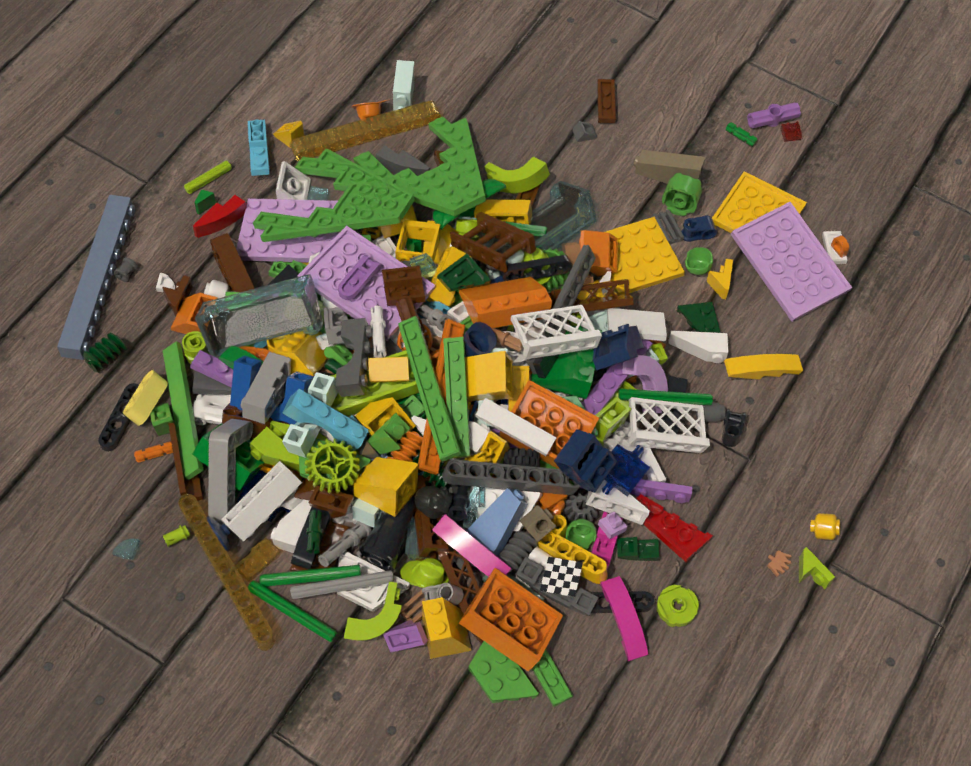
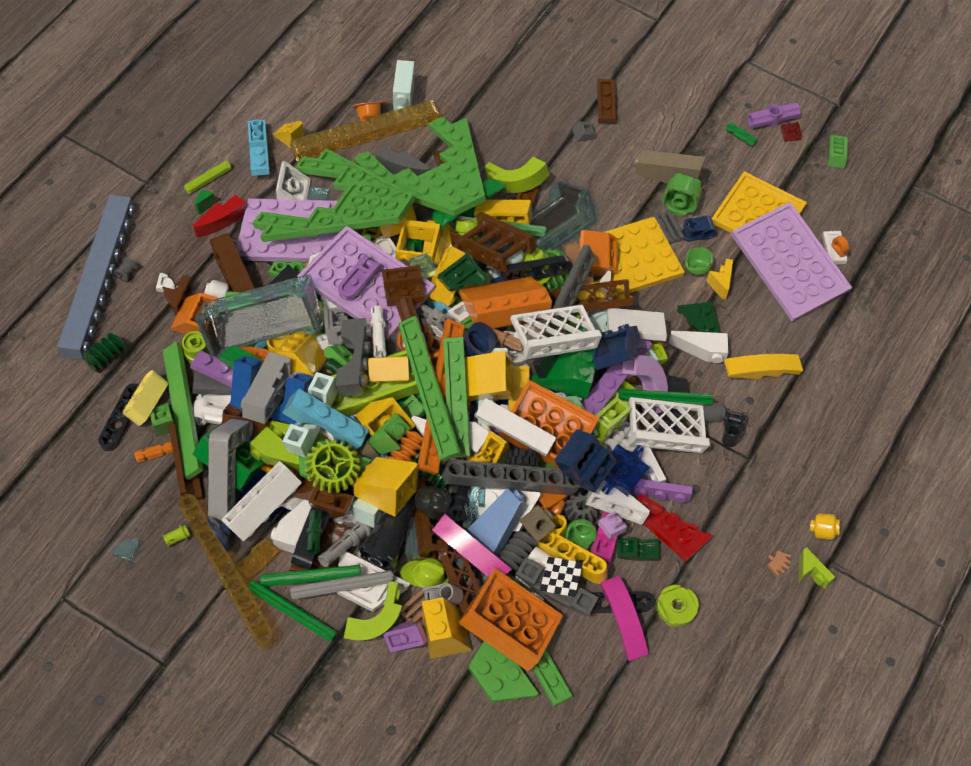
(837, 153): none -> bright green slope

